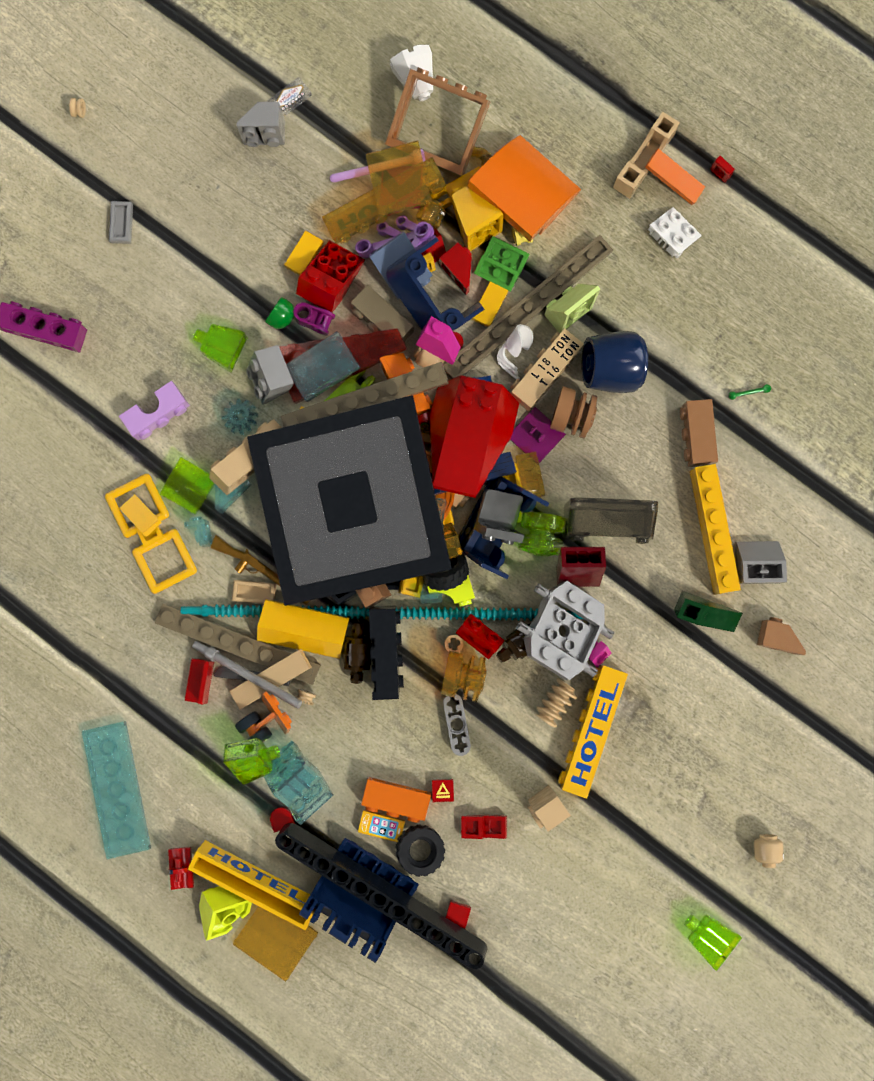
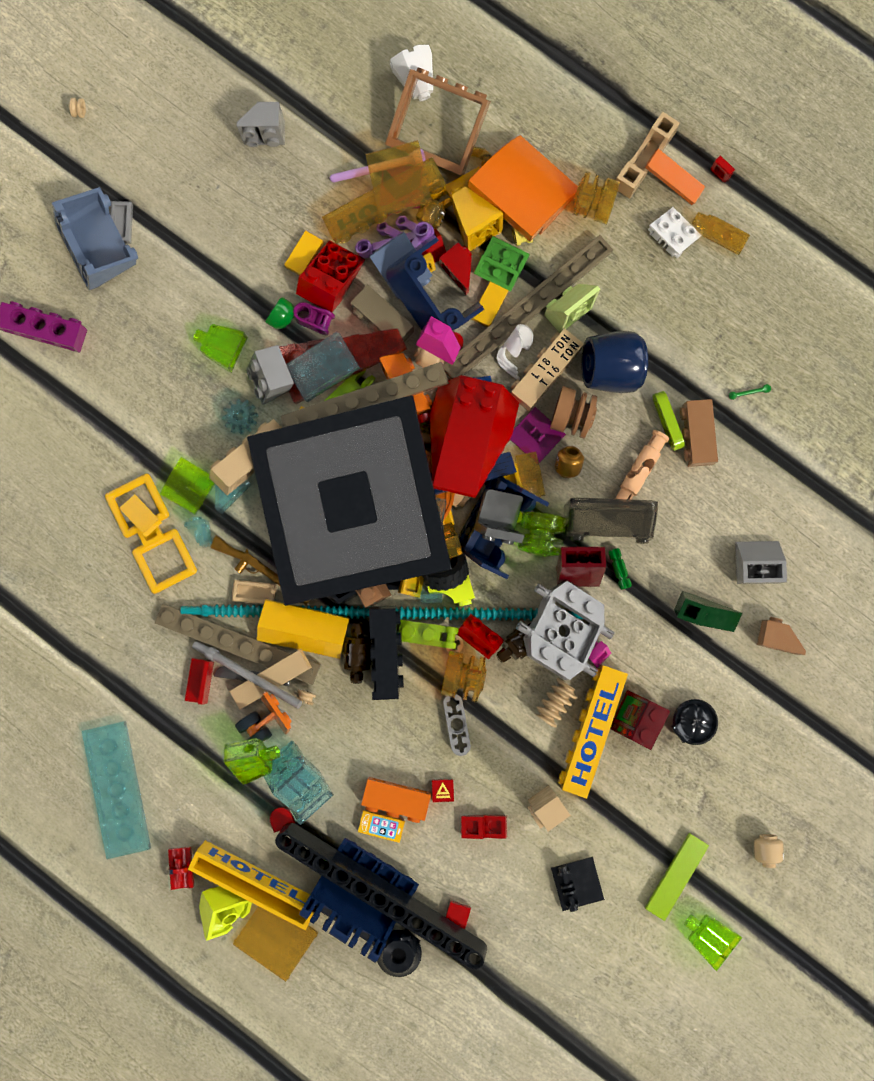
(92, 237): none -> sand blue windscreen
(170, 404): lavender arch -> none
(291, 96): tile -> none
(400, 954): none -> black piece
(427, 634): none -> lime plate
(436, 856): black tyre -> none
(569, 462): none -> pearl gold head
(577, 884): none -> black hinge
(596, 197): none -> clear yellow wheel
(619, 568): none -> green axle
(638, 472): none -> light nougat piece
(639, 719): none -> dark red slope
(668, 420): none -> lime beam
(676, 876): none -> lime tile
(695, 722): none -> black piece
(714, 529): yellow brick -> none
(721, 232): none -> clear yellow hinge

